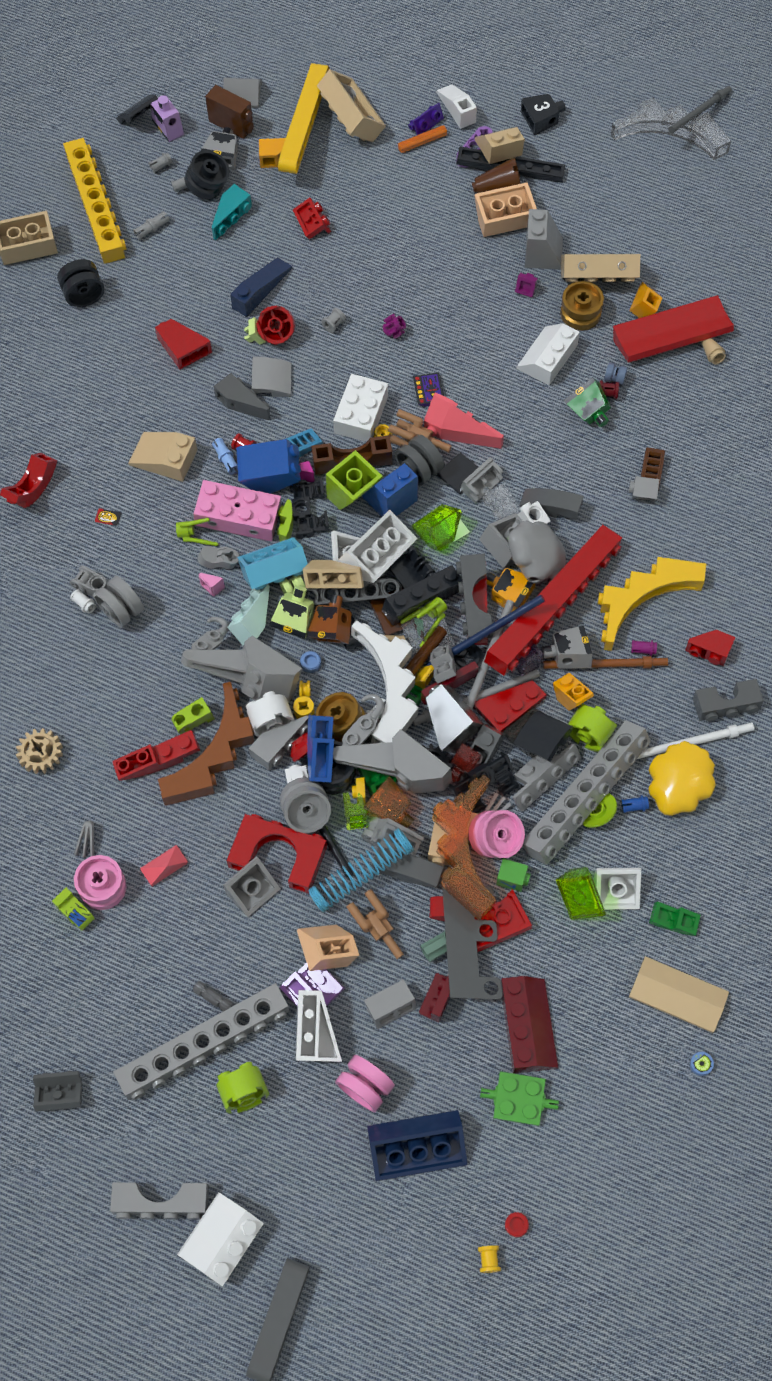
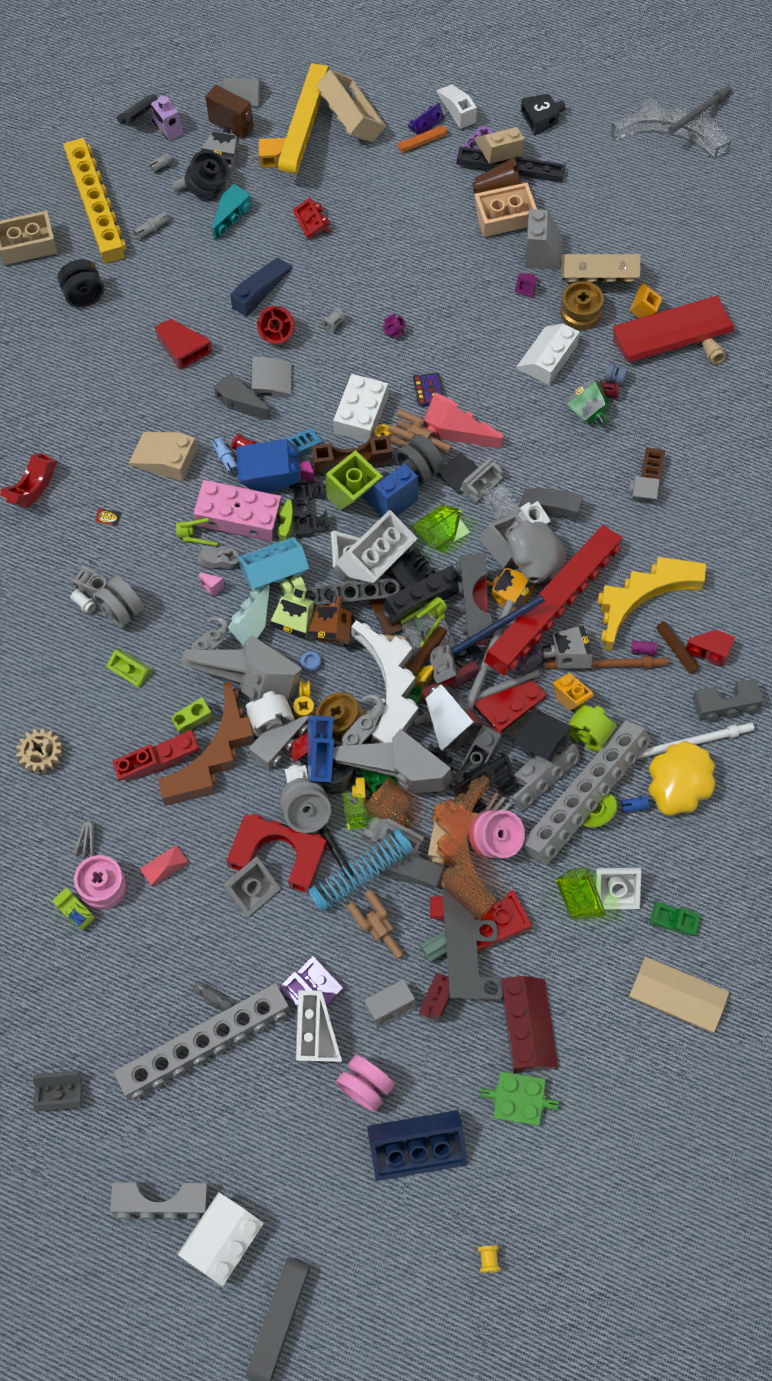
(129, 667): none -> lime slope
(242, 1088): lime brick -> none
(253, 332): yellowish green tile -> none
(327, 947): light nougat slope -> none
(332, 575): tan slope -> none
(465, 760): clear red plate -> none
(513, 875): bright green brick -> none
(516, 1225): red tile -> none
(677, 647): none -> reddish brown axle
(701, 1063): tile -> none

